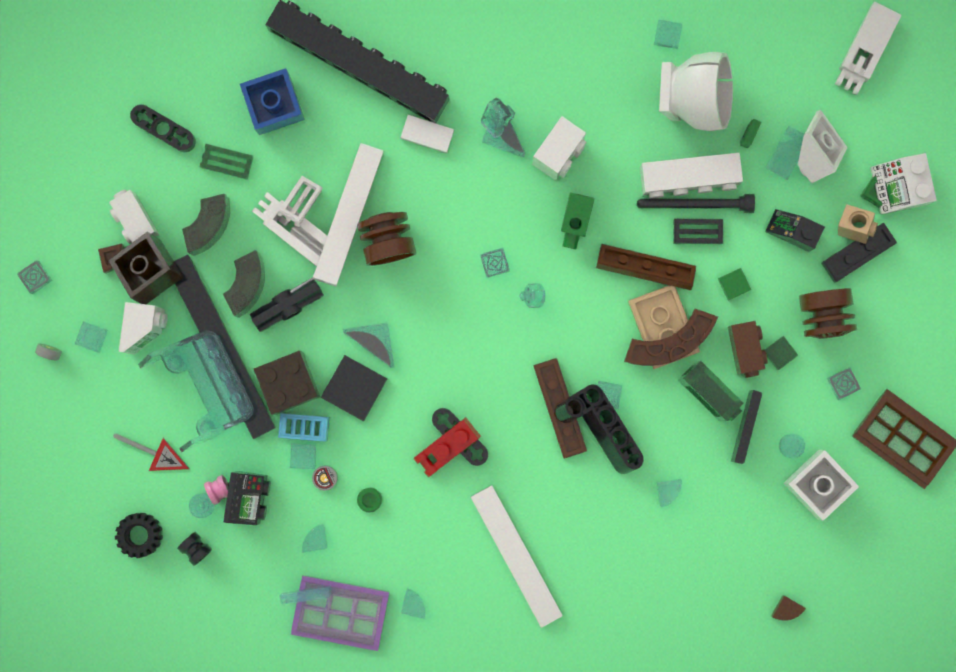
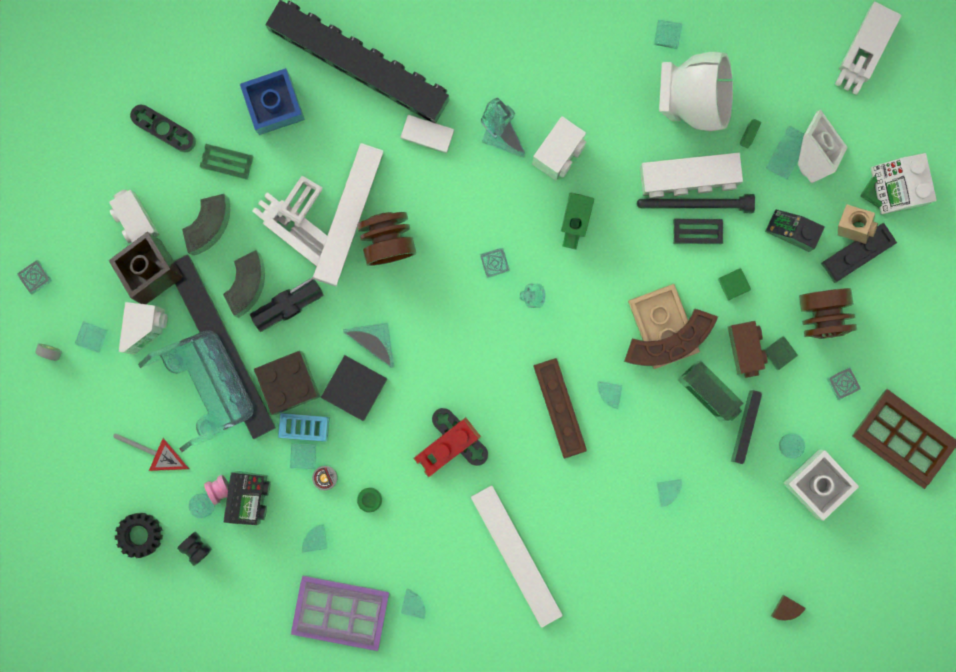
(106, 254): reddish brown tile -> none
(305, 595): clear light blue tile -> none
(603, 431): black beam -> none
(646, 267): reddish brown tile -> none

